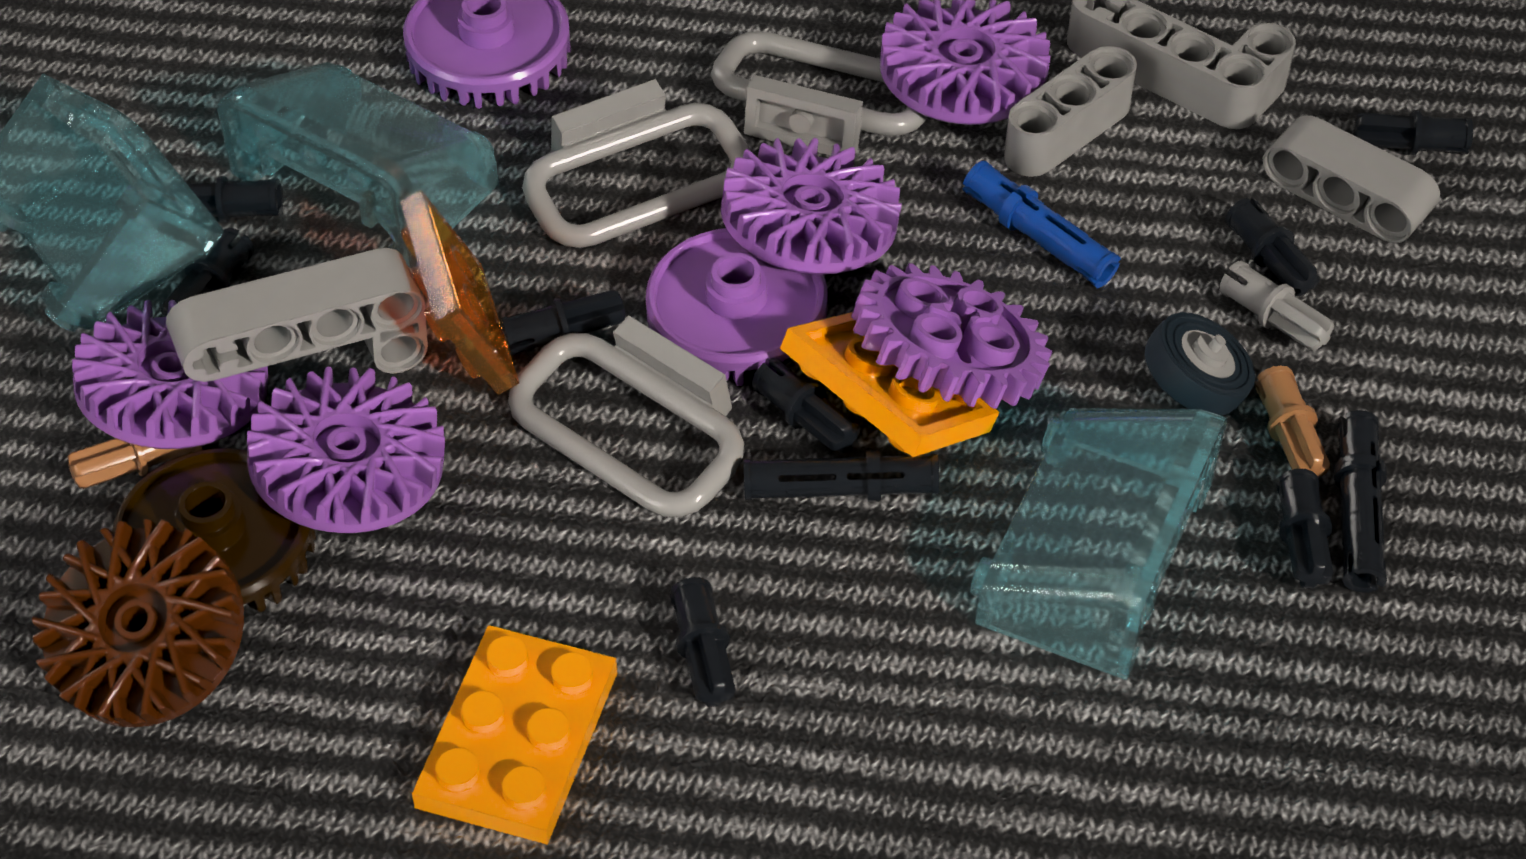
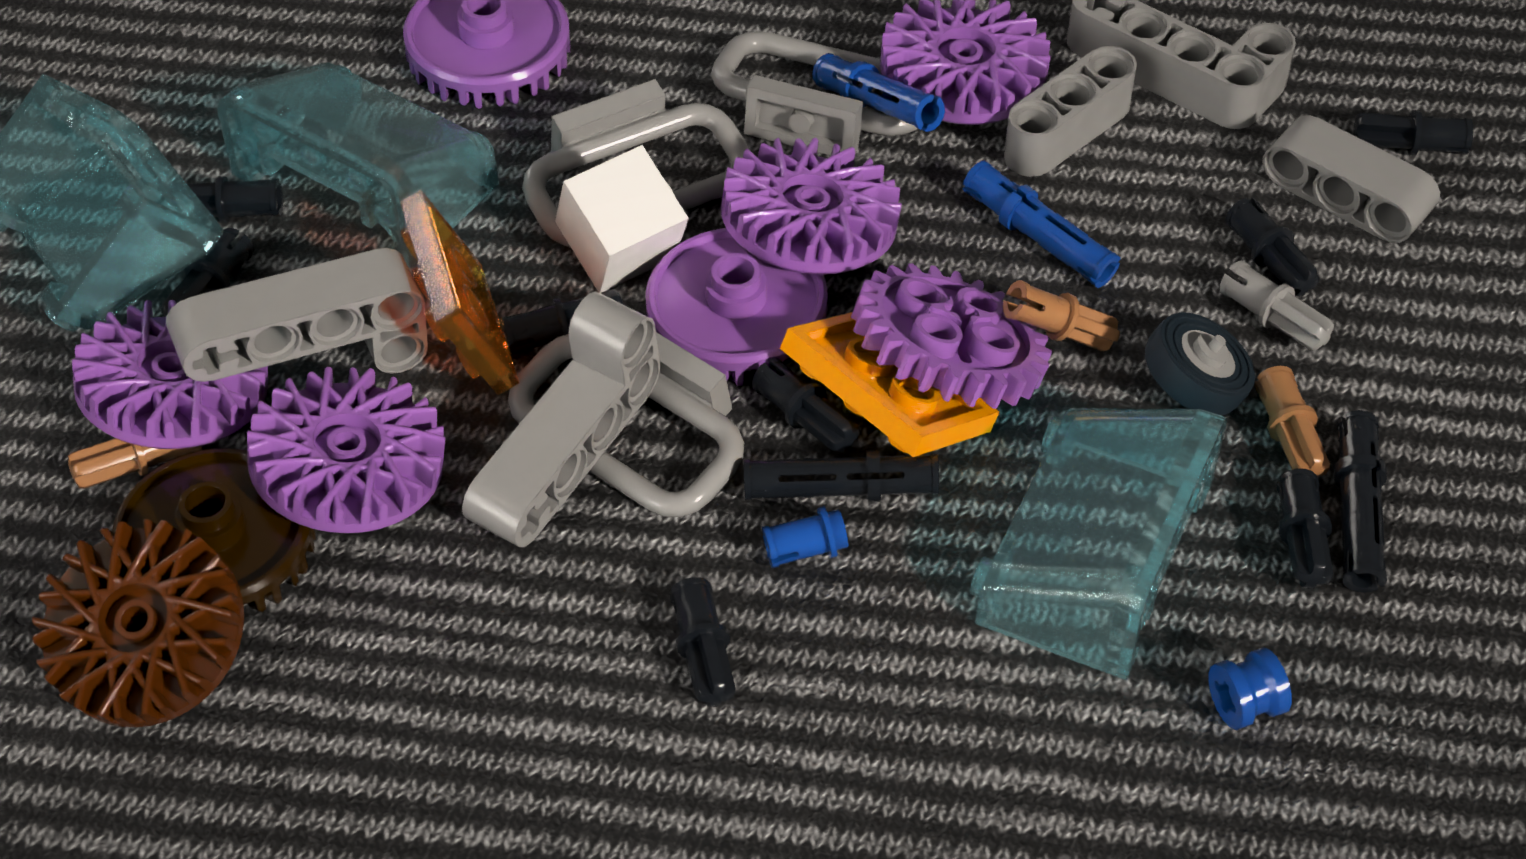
(515, 734): light orange plate -> none
(570, 424): none -> light grey beam
(620, 218): none -> white head
(805, 537): none -> blue pin
(913, 107): none -> blue pin
(1061, 316): none -> medium nougat axle
(1250, 688): none -> blue wheel

